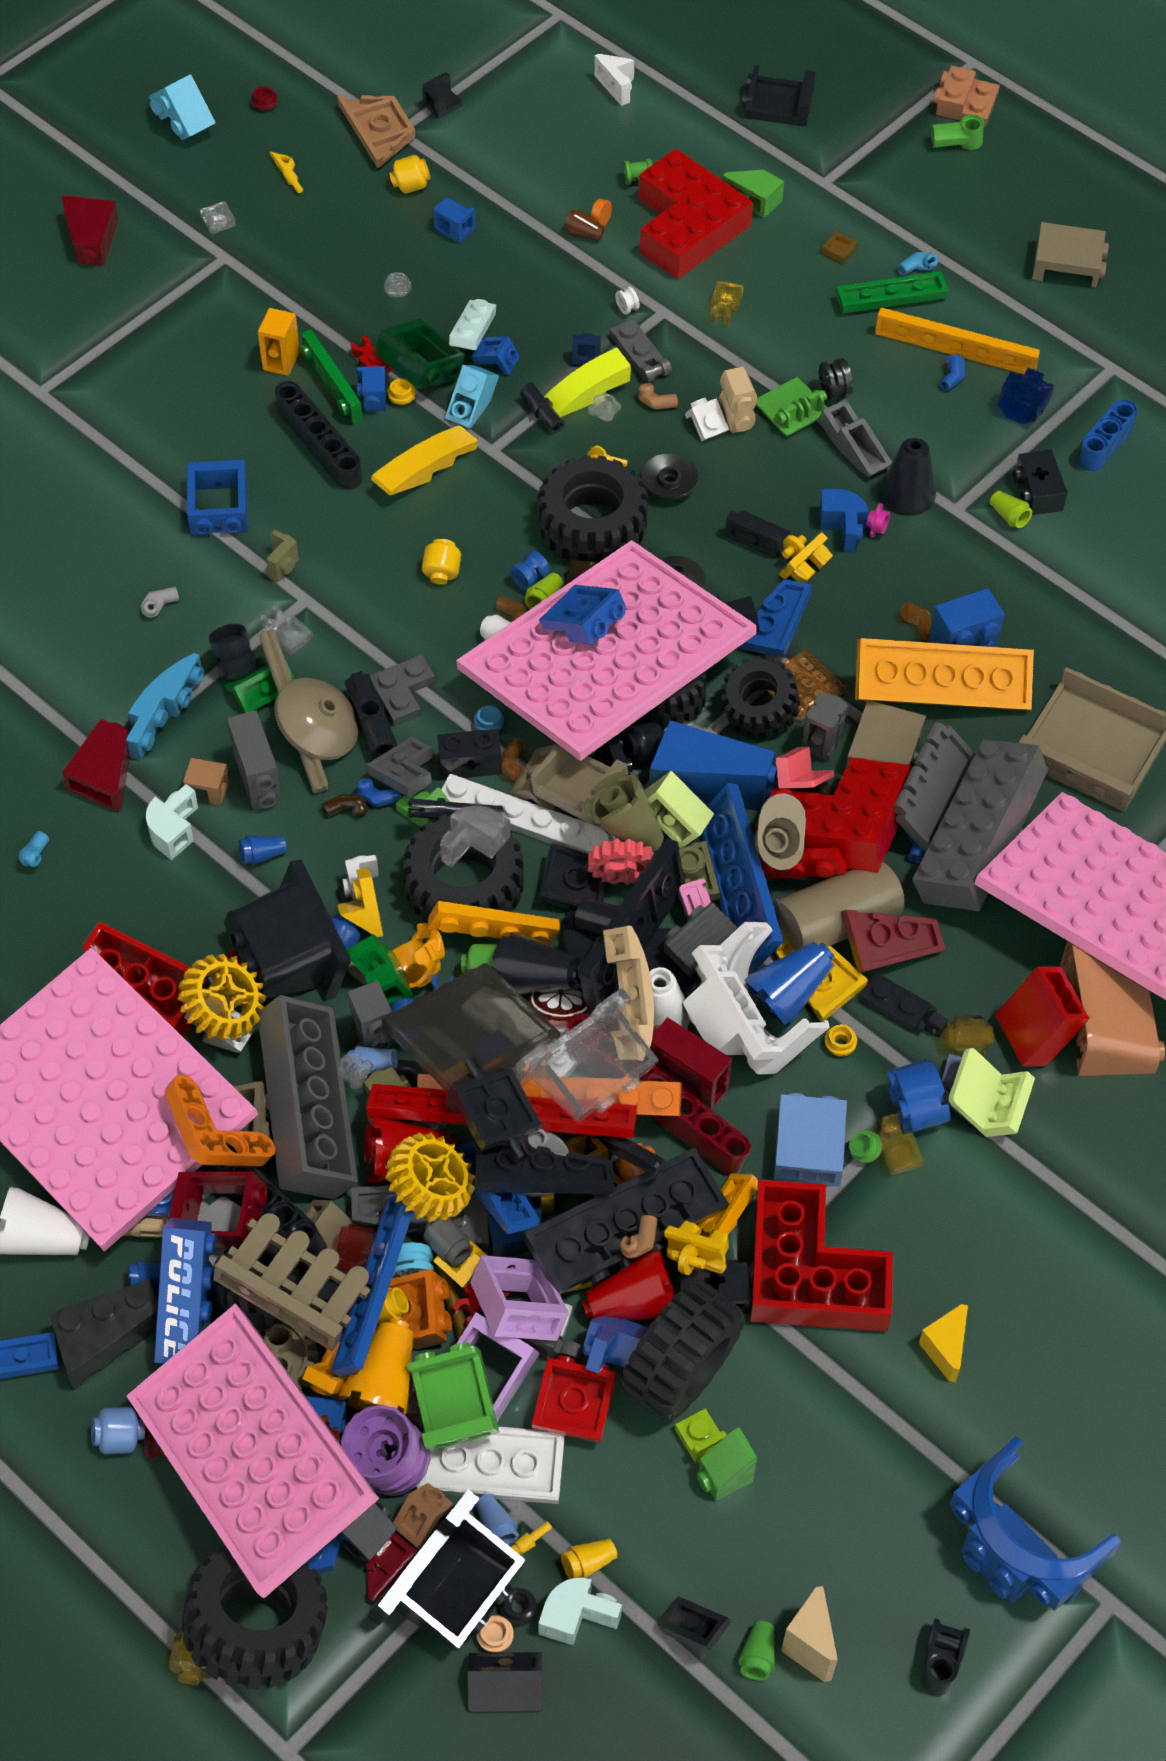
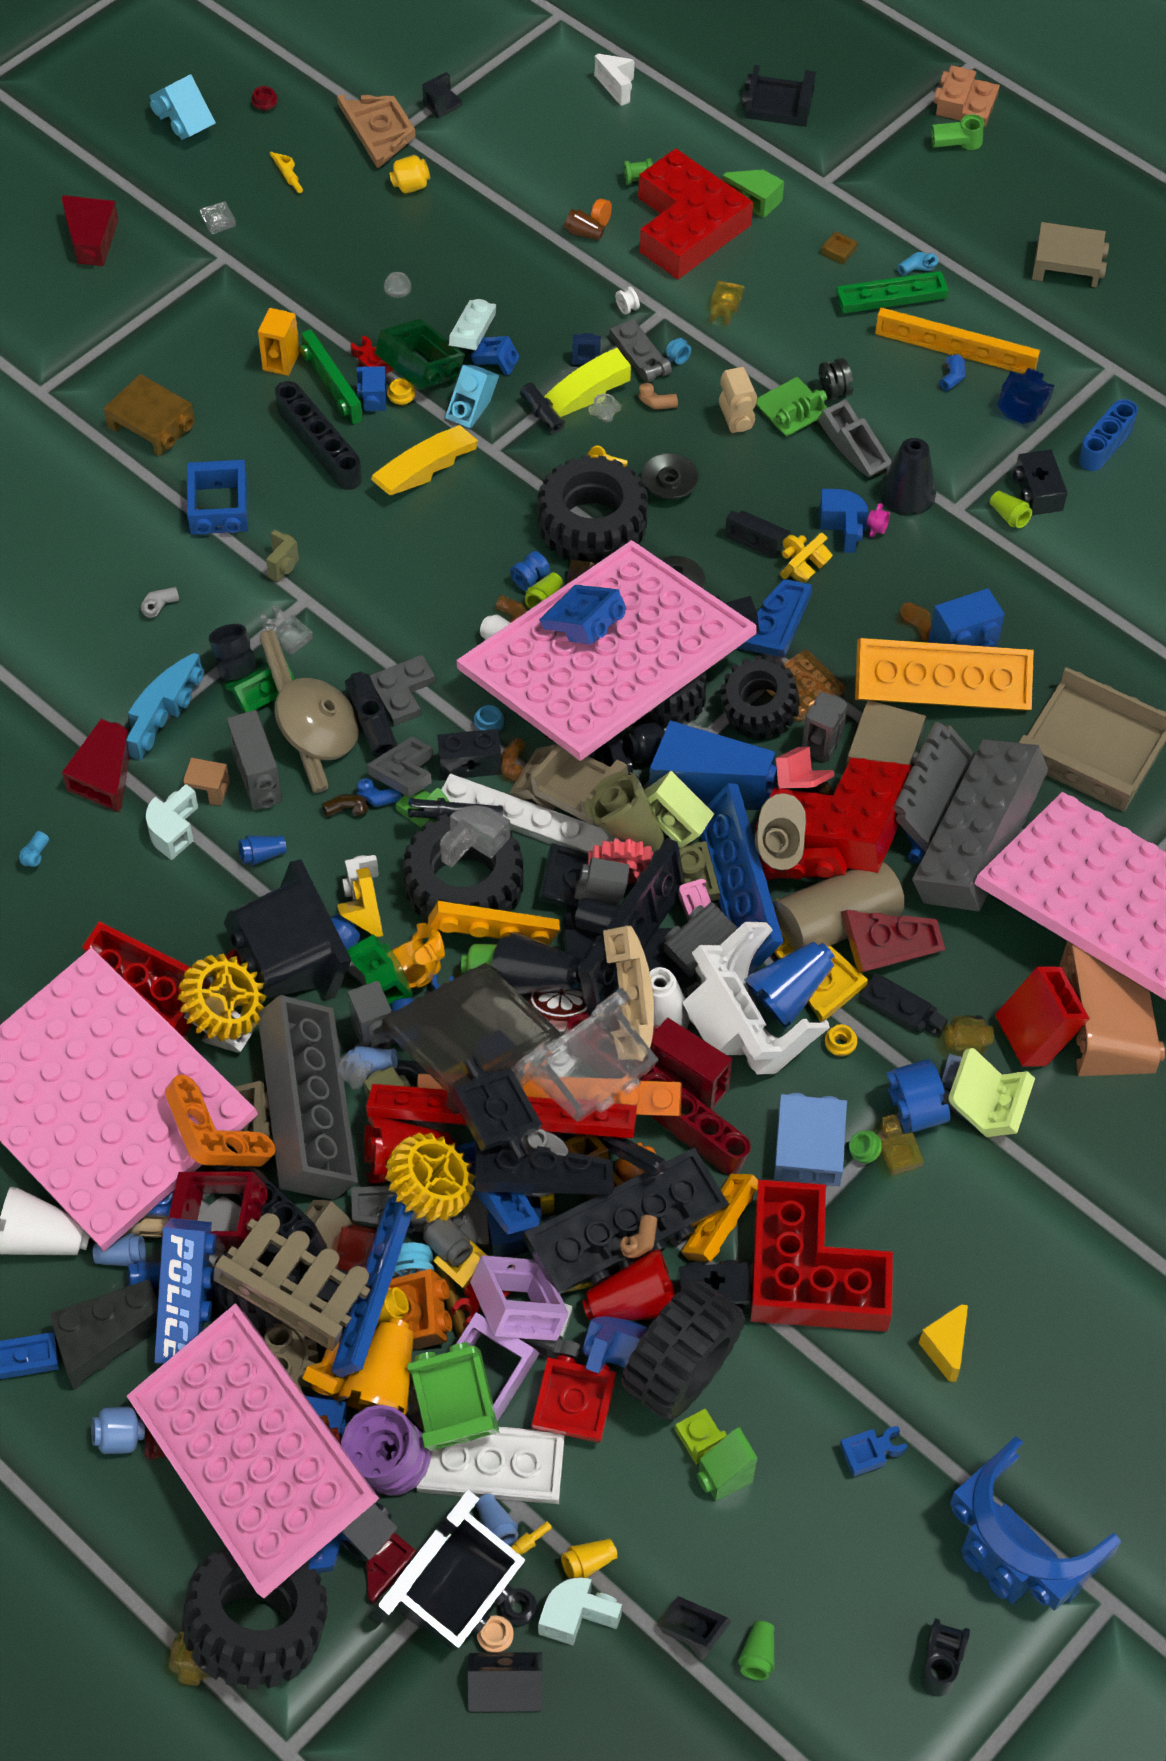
(121, 1253): none -> medium blue cone
(150, 413): none -> pearl gold panel
(421, 1513): medium nougat bracket -> none
(441, 561): yellow head -> none
(454, 219): blue brick -> none
(602, 881): none -> dark grey brick
(678, 351): none -> dark azure plate
(694, 1250): yellow hips -> none
(707, 418): white bracket -> none
(811, 1638): tan slope -> none
(867, 1452): none -> blue plate

